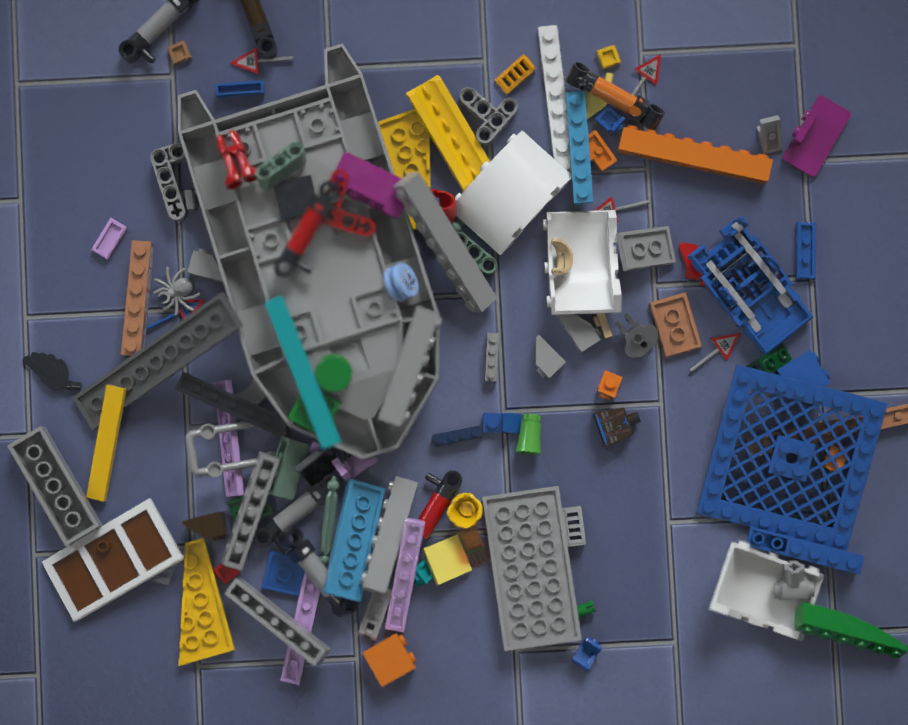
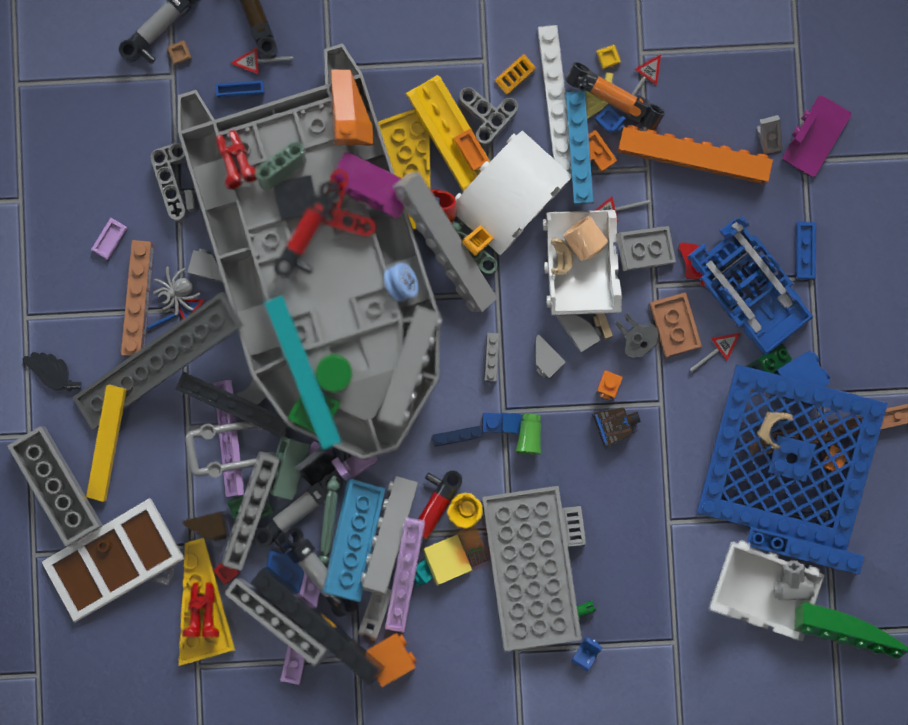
(195, 605): none -> red piece
(317, 625): none -> black brick
(350, 116): none -> orange wedge
(471, 149): none -> orange tile
(477, 240): none -> light orange slope
(585, 238): none -> light nougat piece
(768, 422): none -> tan helmet

